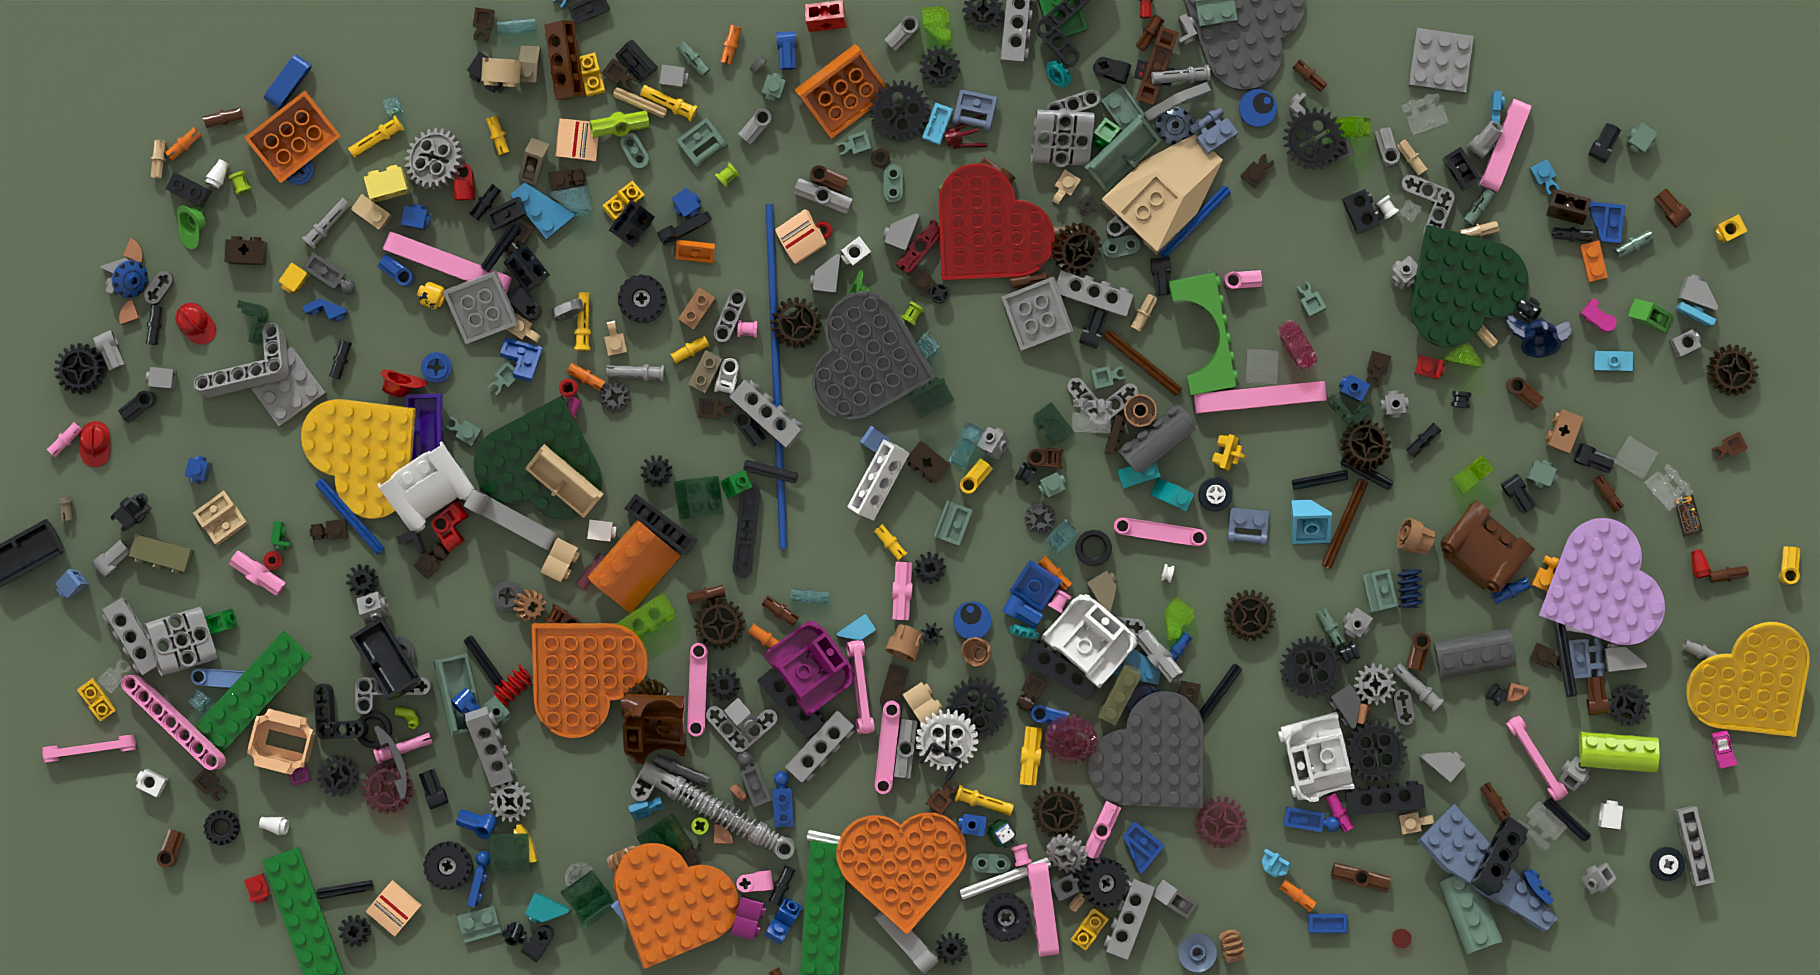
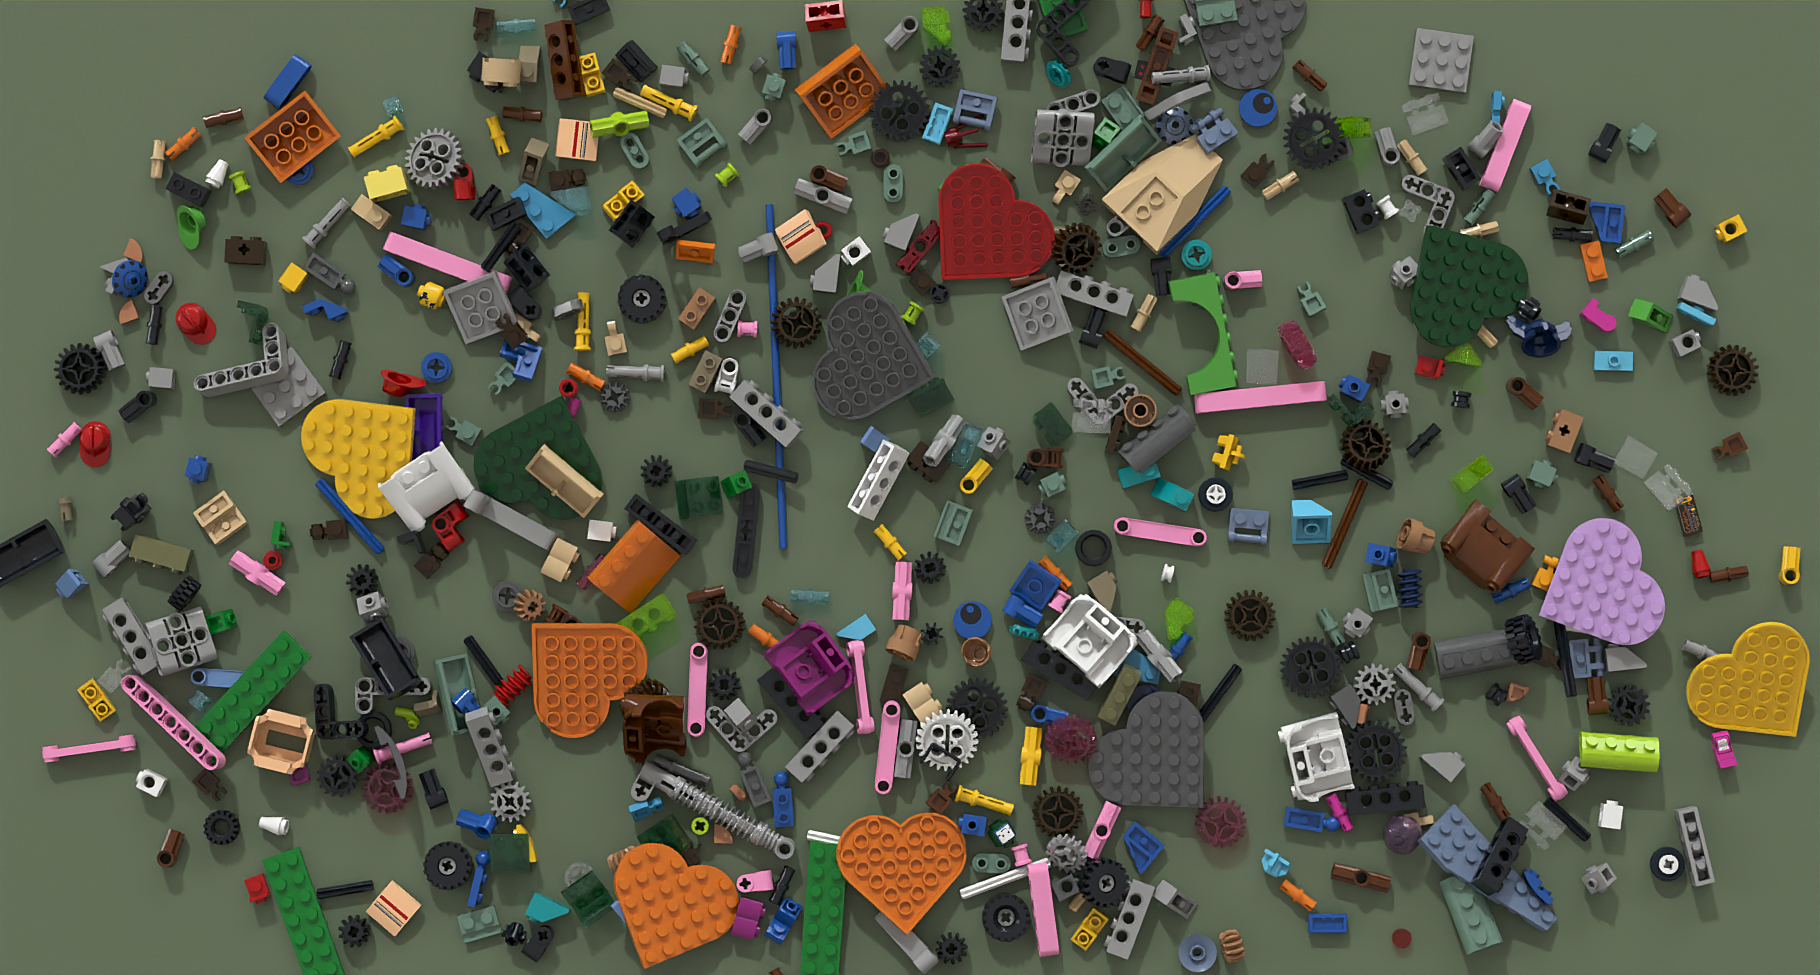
(184, 593): none -> black tyre
(361, 759): none -> green bracket
(429, 707): none -> dark tan tile
(512, 333): none -> dark brown plate
(522, 114): none -> reddish brown pin
(763, 246): none -> light grey piece
(944, 440): none -> light grey piece
(1204, 259): none -> teal gear
(1280, 185): none -> tan axle
(1381, 555): none -> blue brick
(1402, 834): none -> clear purple cylinder
(1523, 639): none -> black bush

